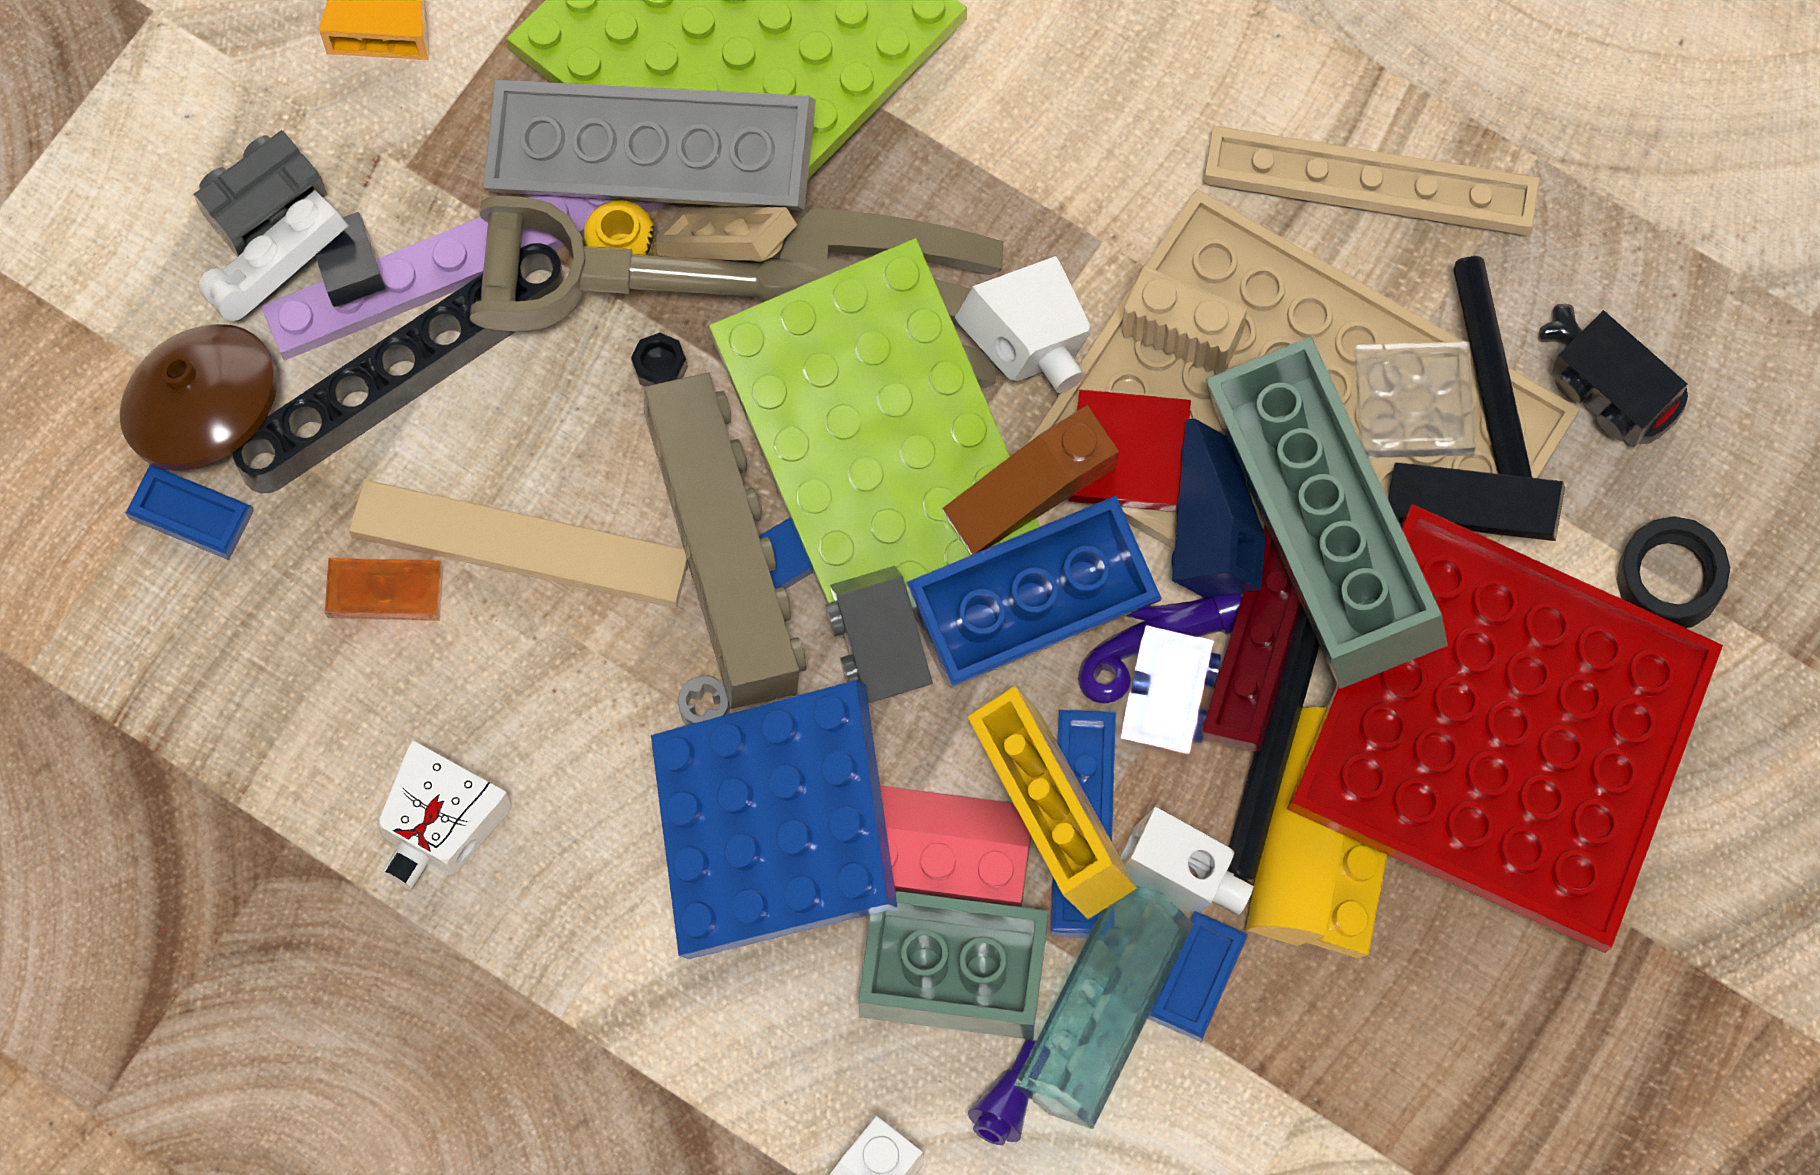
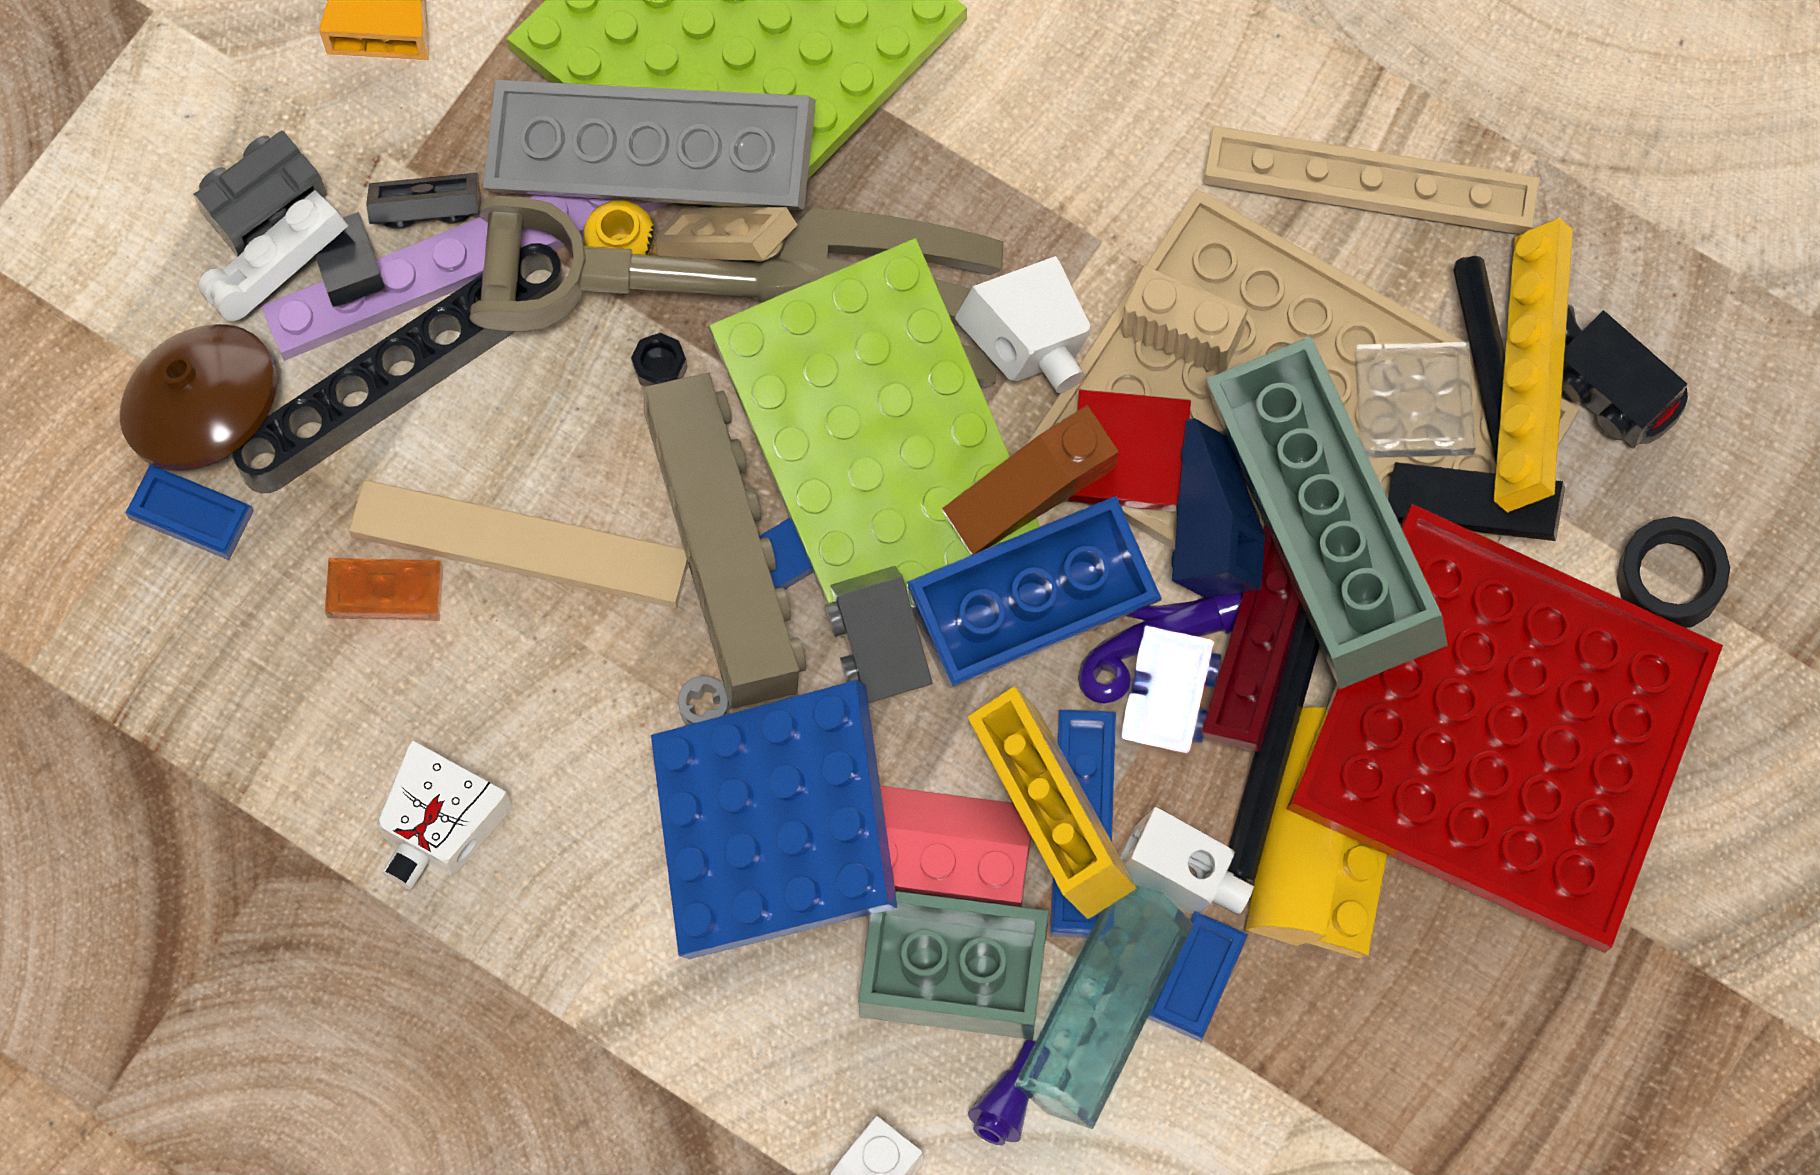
(440, 197): none -> black plate
(1533, 366): none -> yellow plate

